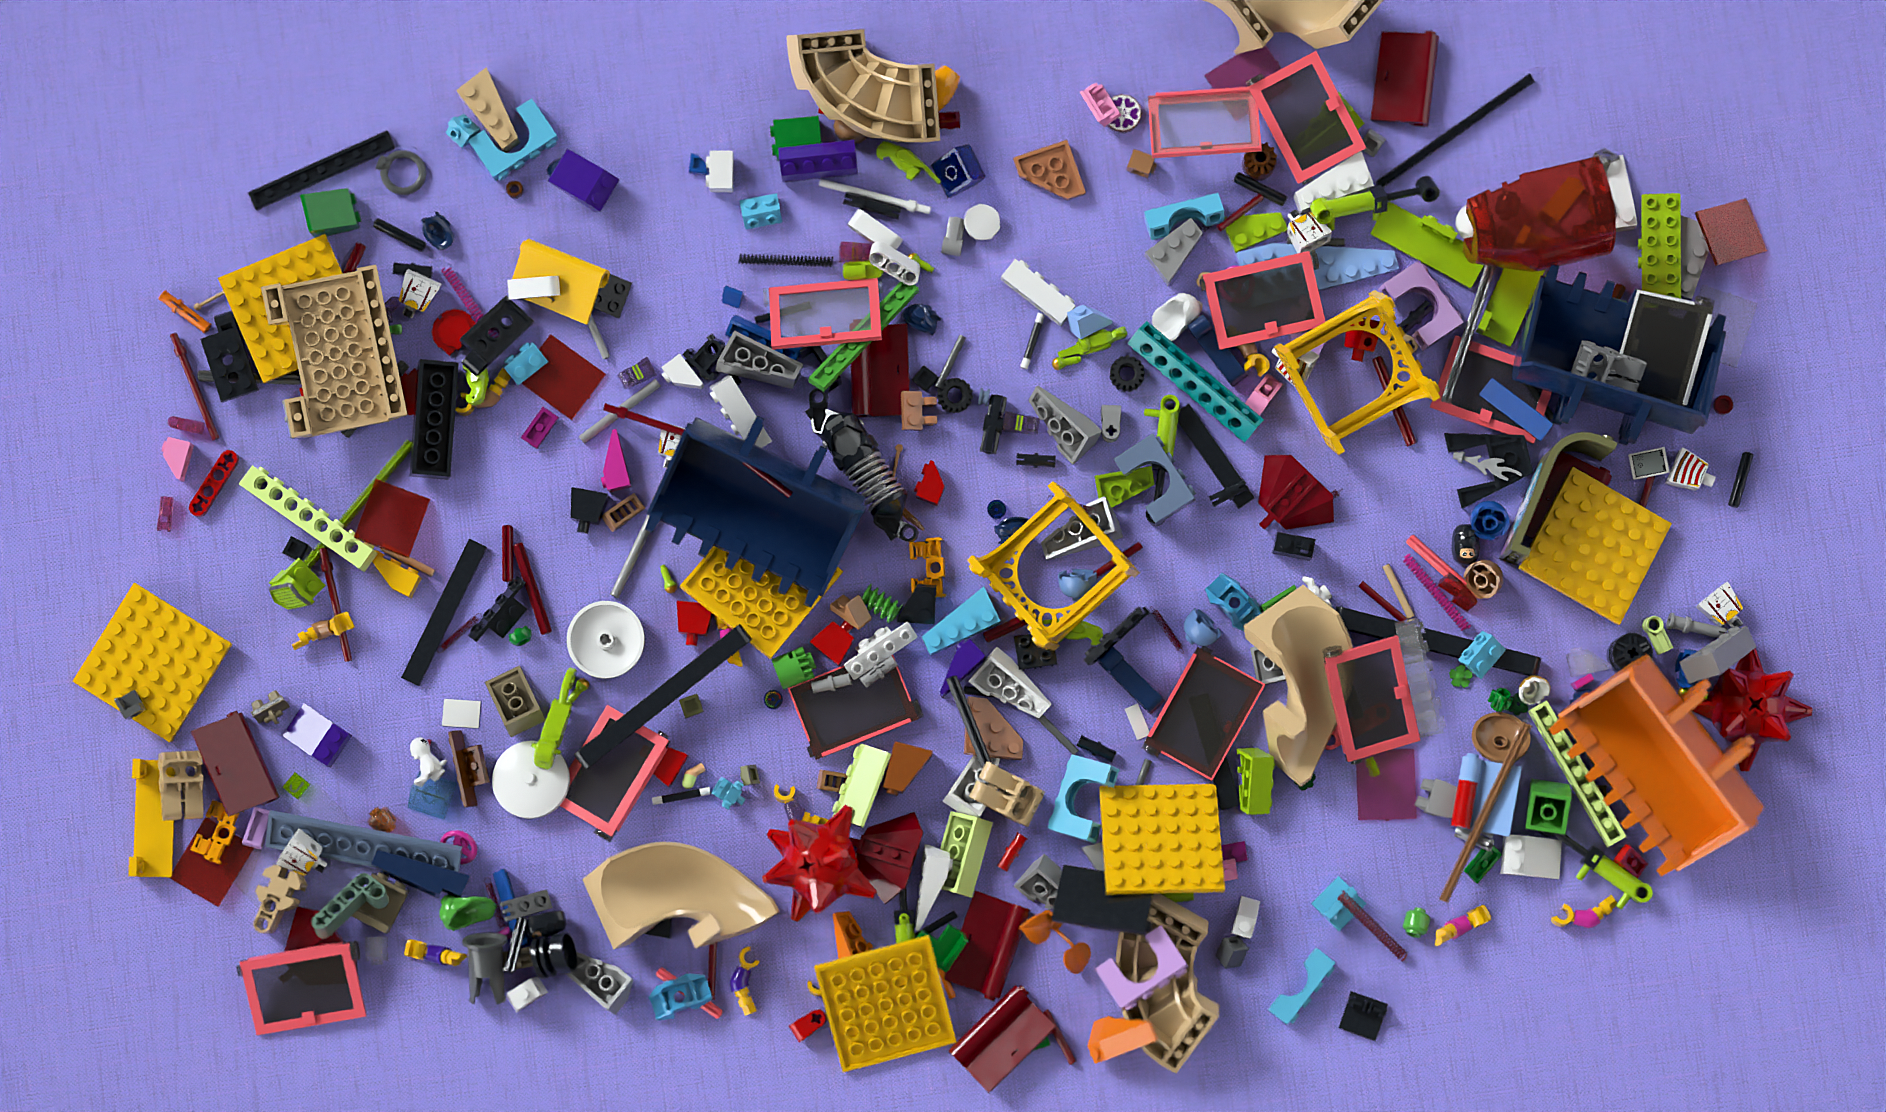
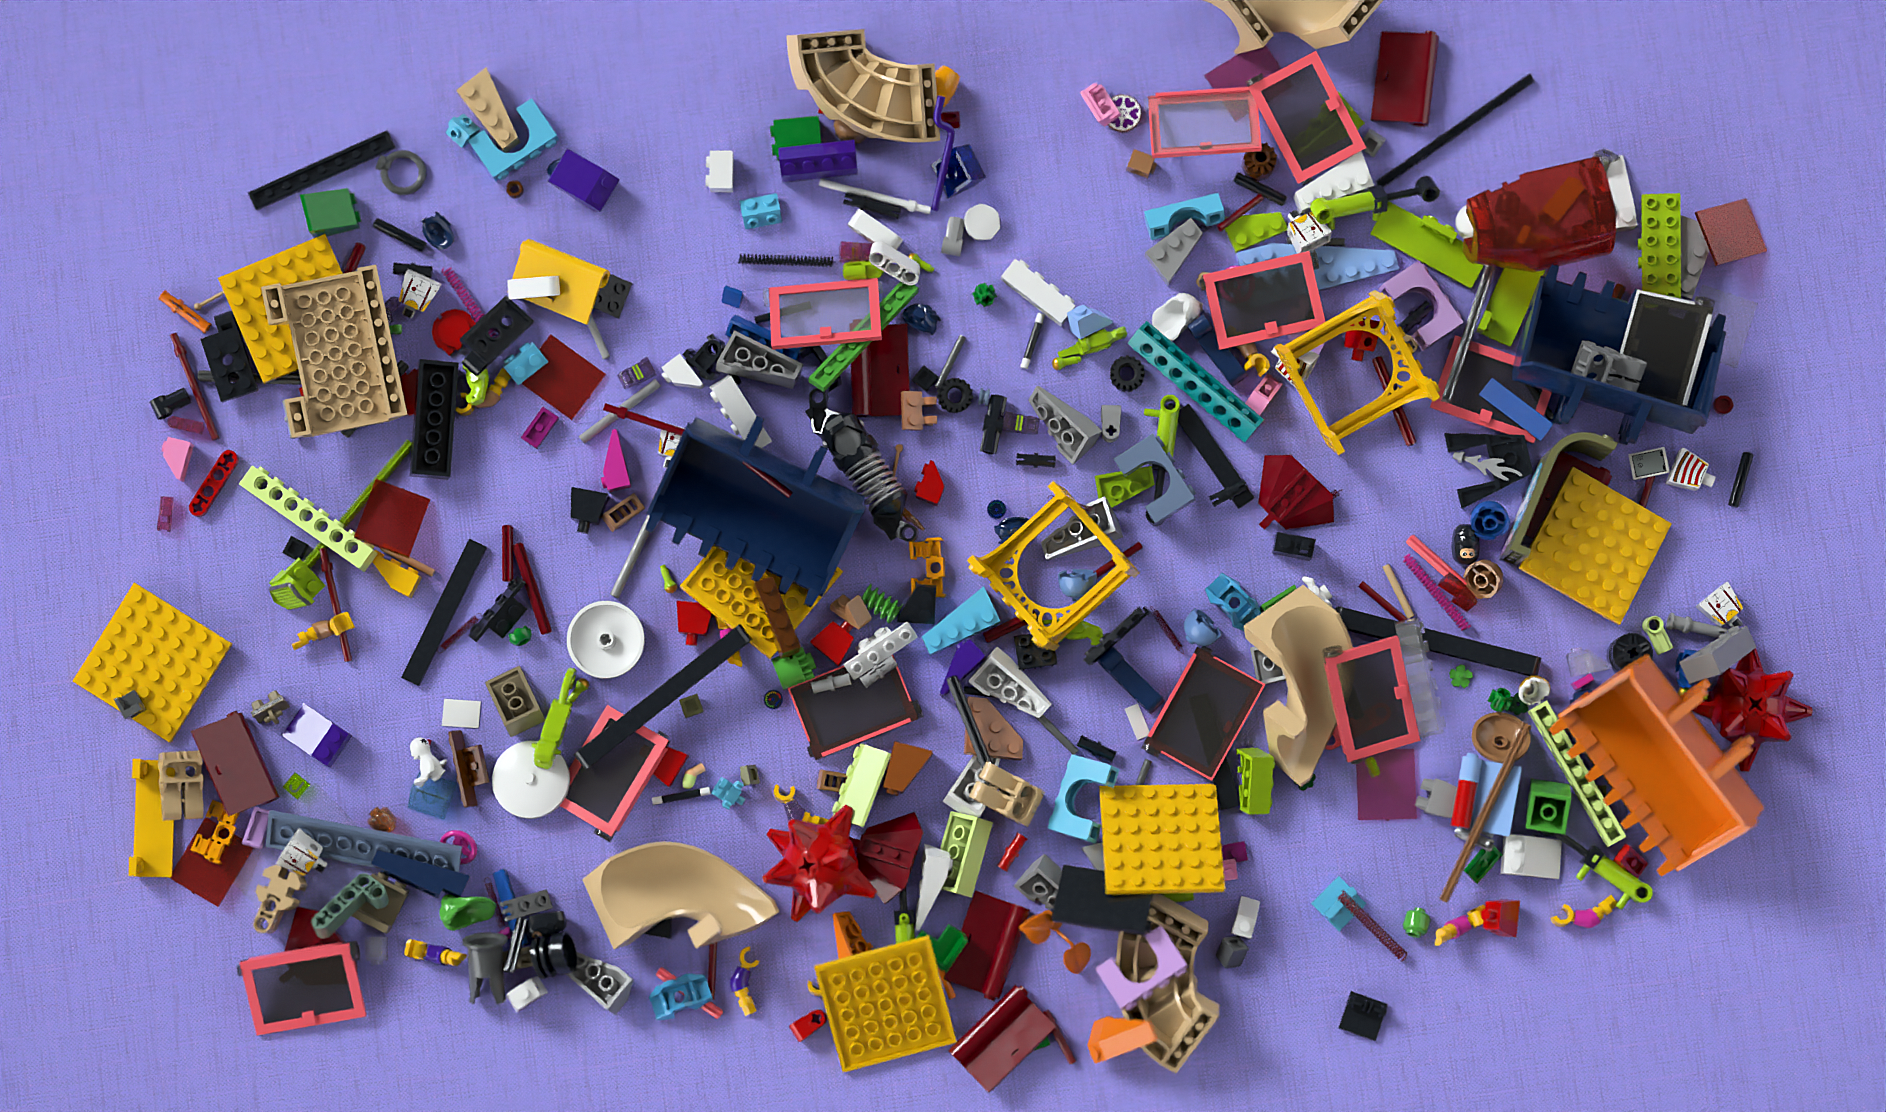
(166, 404): none -> black piece
(697, 165): blue tile -> none
(780, 623): none -> reddish brown arch
(904, 160): lime animal -> none
(939, 923): black bar -> none
(946, 154): none -> dark purple piece
(984, 294): none -> green gear
(1052, 170): nougat plate -> none
(1317, 966): medium azure arch -> none
(1482, 654): medium azure bracket -> none
(1501, 917): none -> red torso

